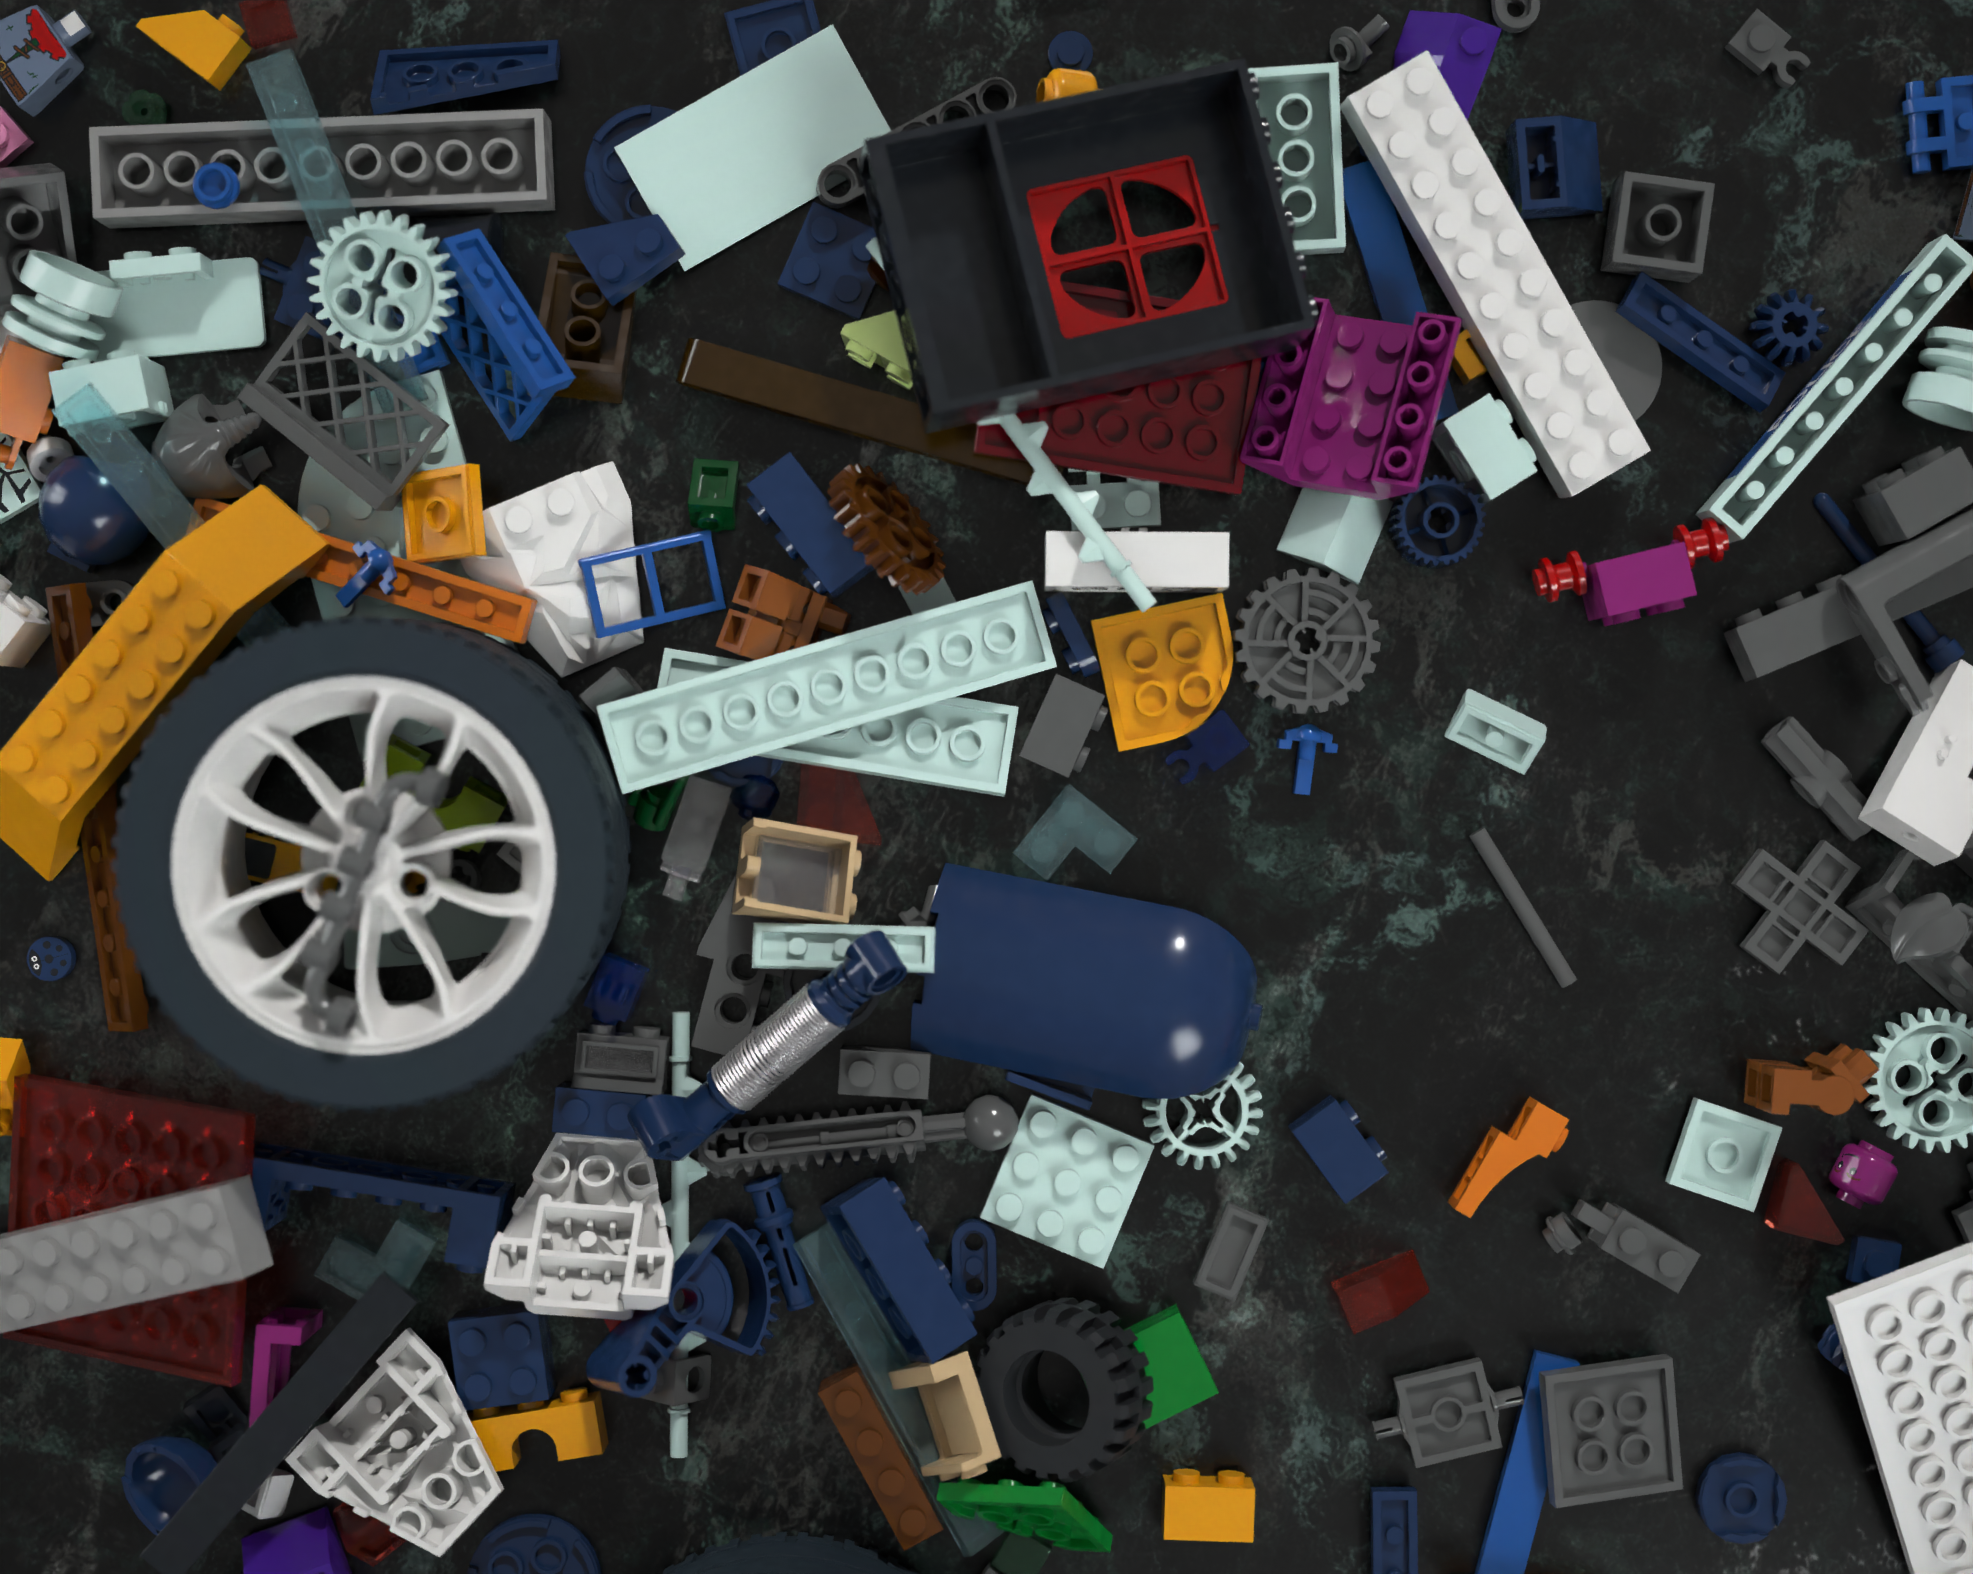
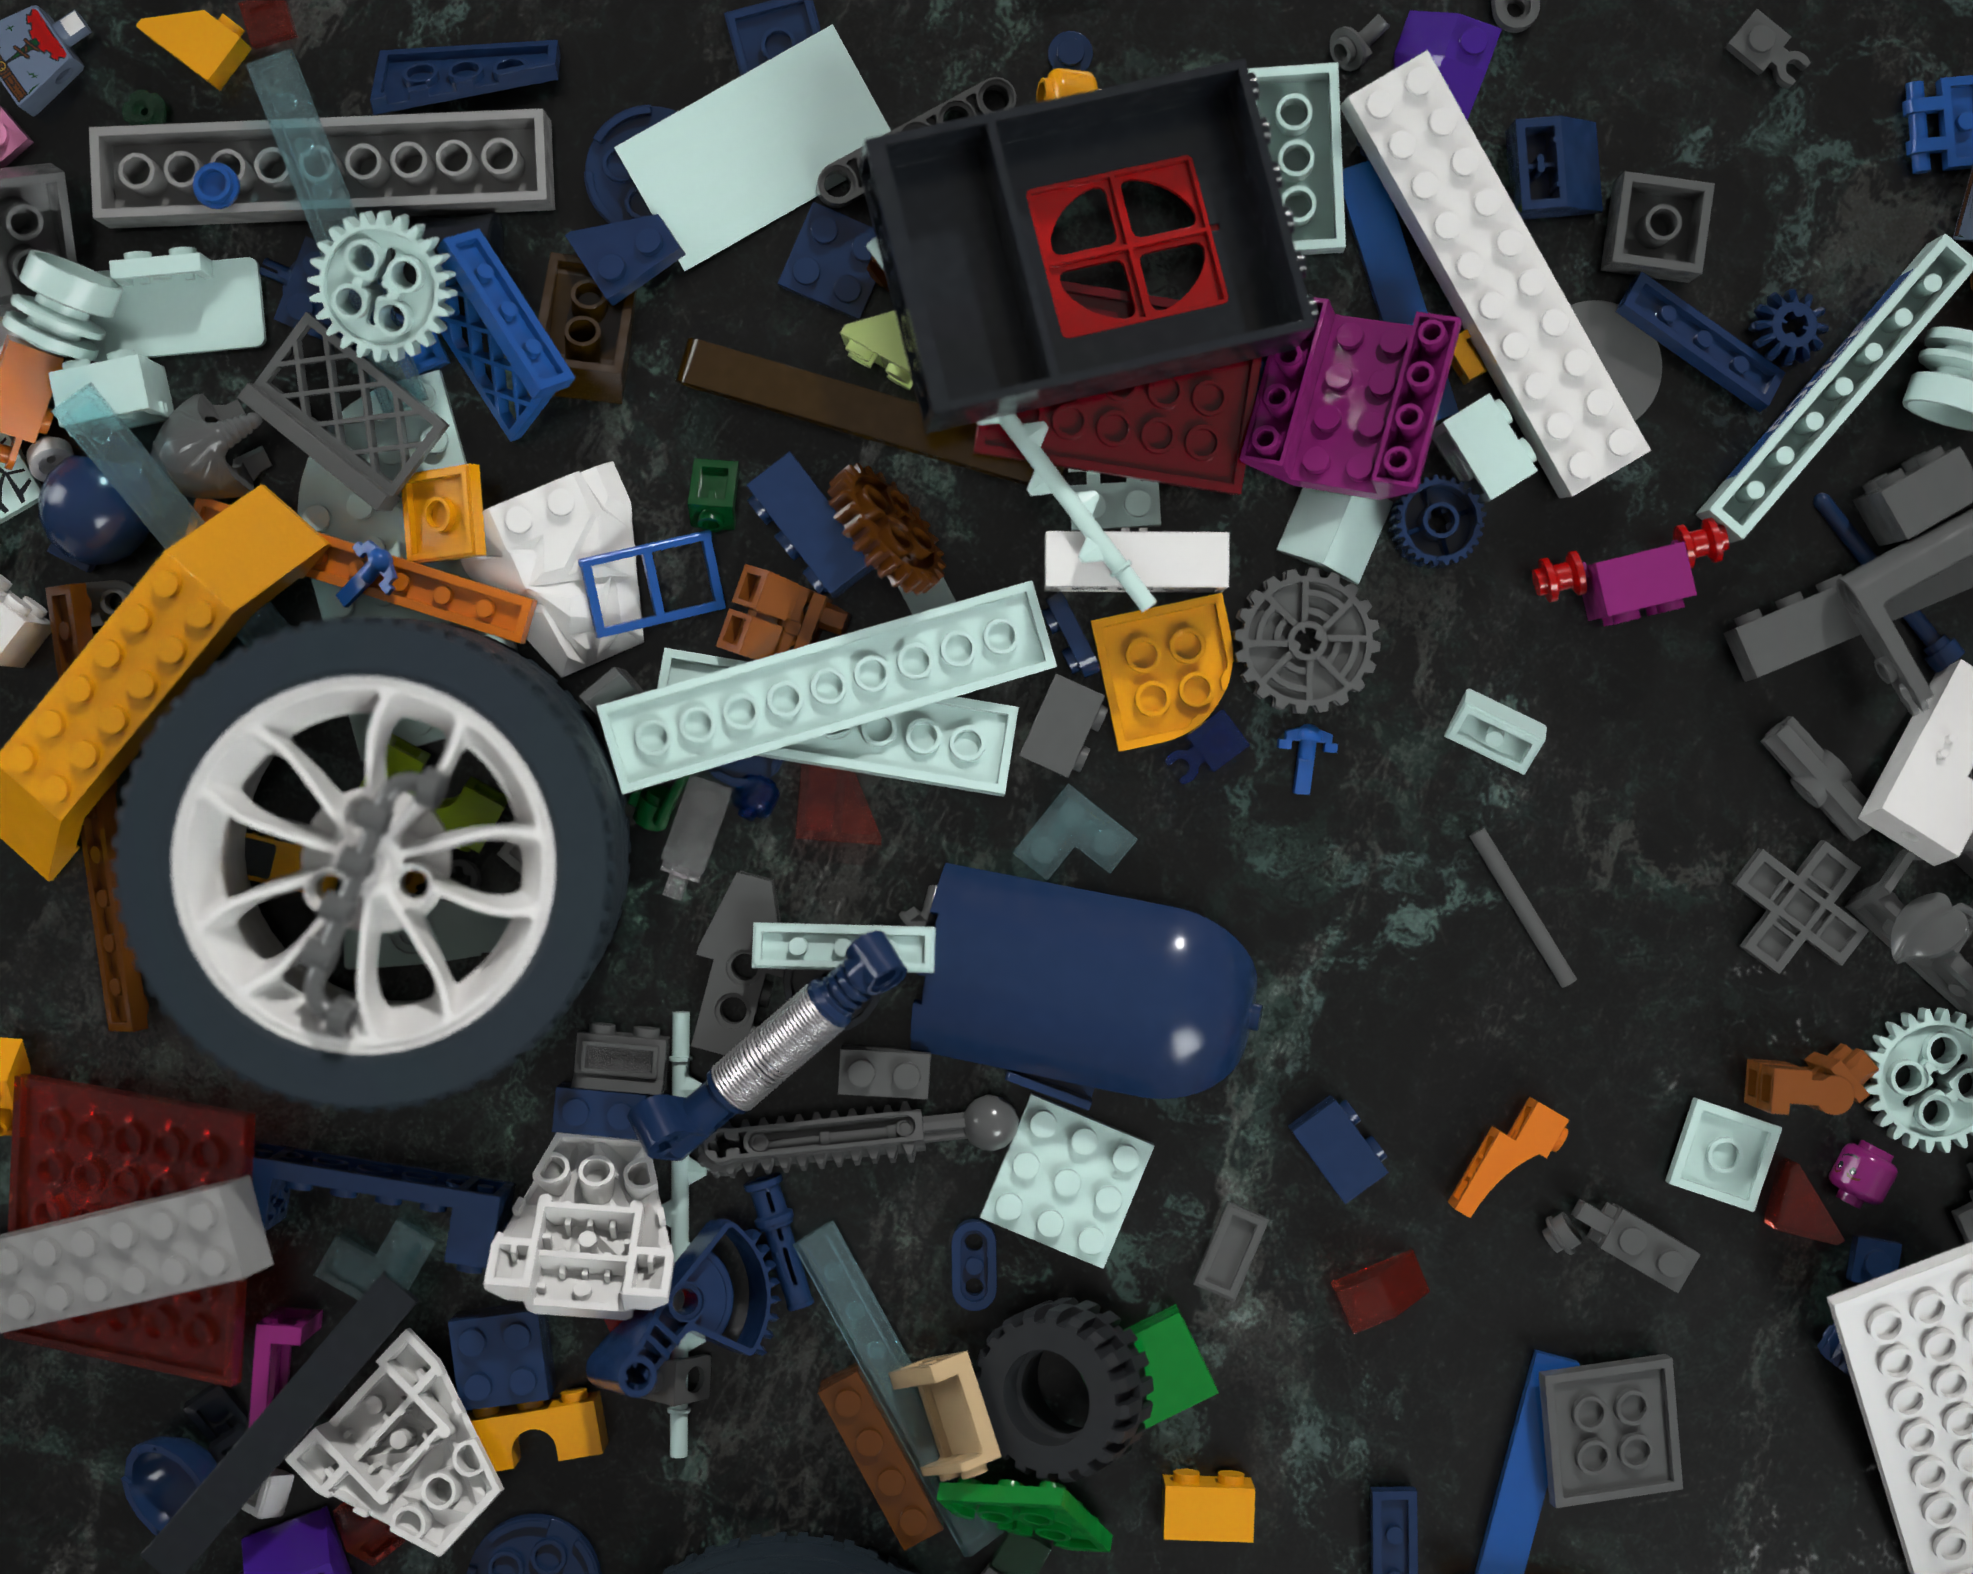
(51, 958): dark blue tile -> none
(616, 989): clear blue brick -> none
(796, 873): window -> none
(899, 1269): dark blue brick -> none
(1189, 1125): light aqua gear -> none
(1447, 1412): dark grey plate -> none
(1740, 1498): dark blue tile -> none

